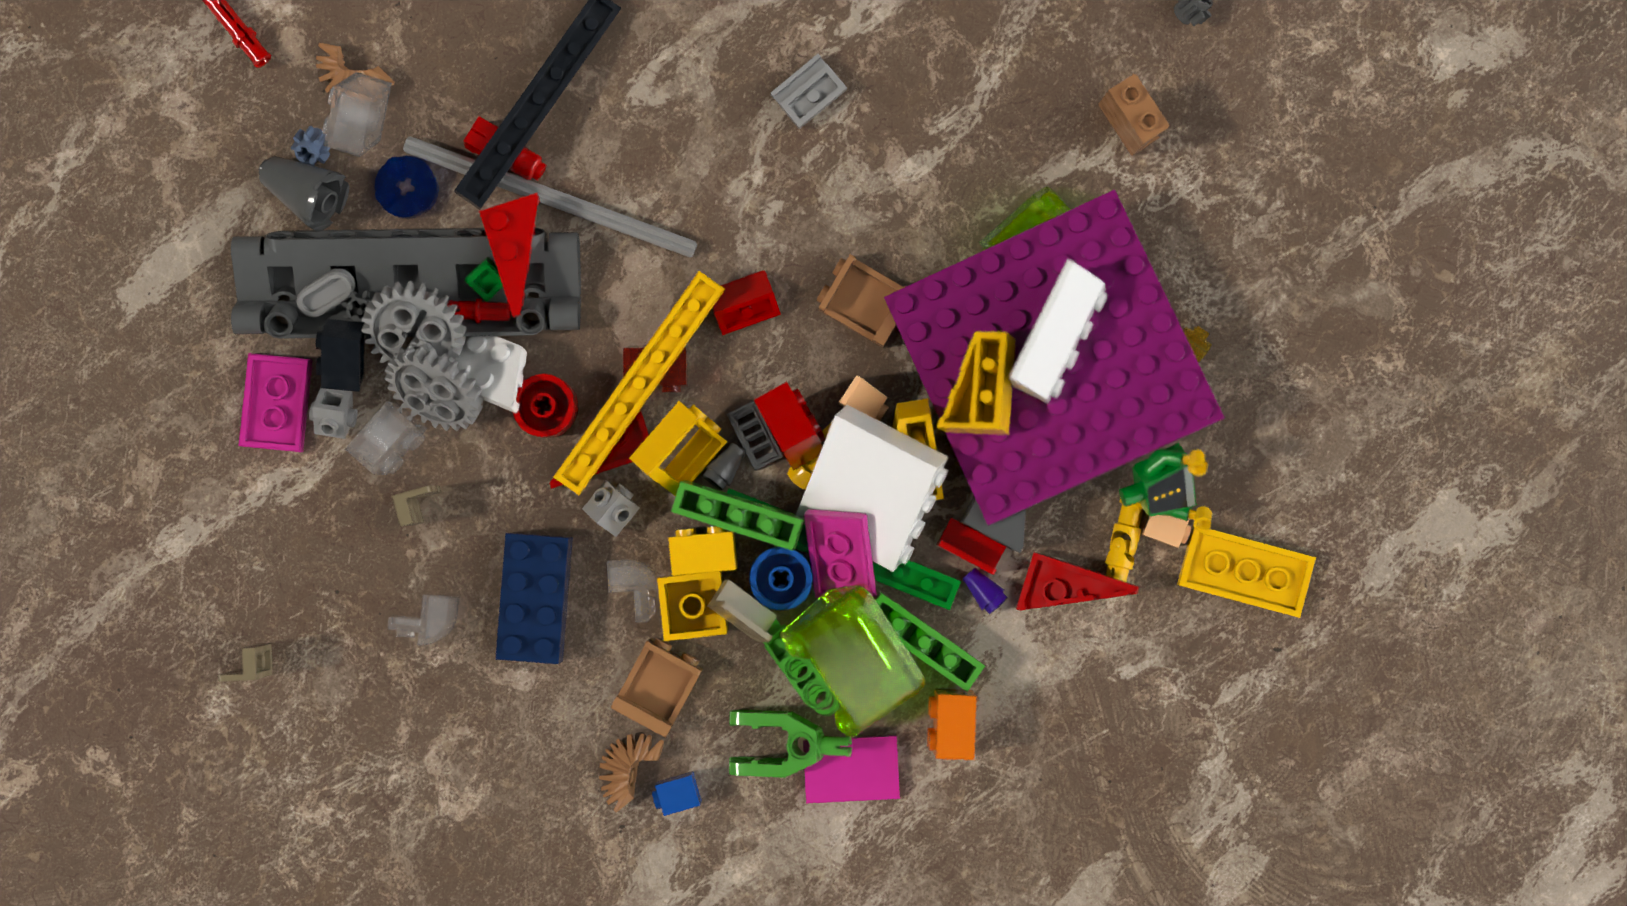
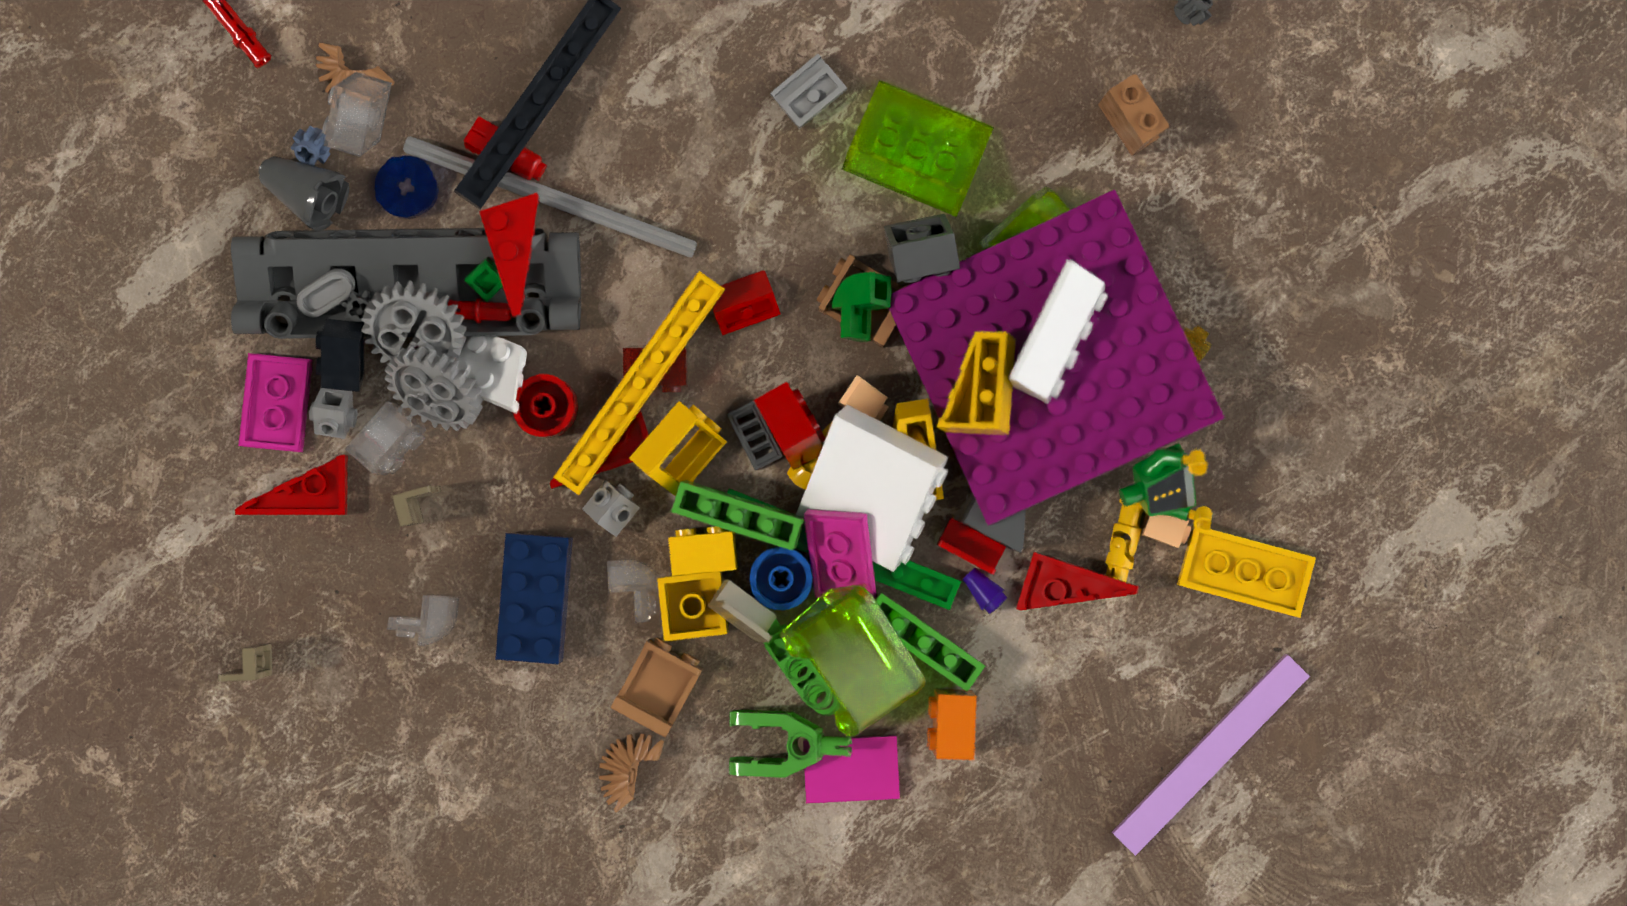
(313, 493): none -> red wing
(677, 794): blue brick -> none
(724, 467): dark grey cone -> none
(857, 298): none -> green brick
(917, 148): none -> clear neon green slope
(921, 248): none -> dark grey brick
(1210, 754): none -> lavender tile

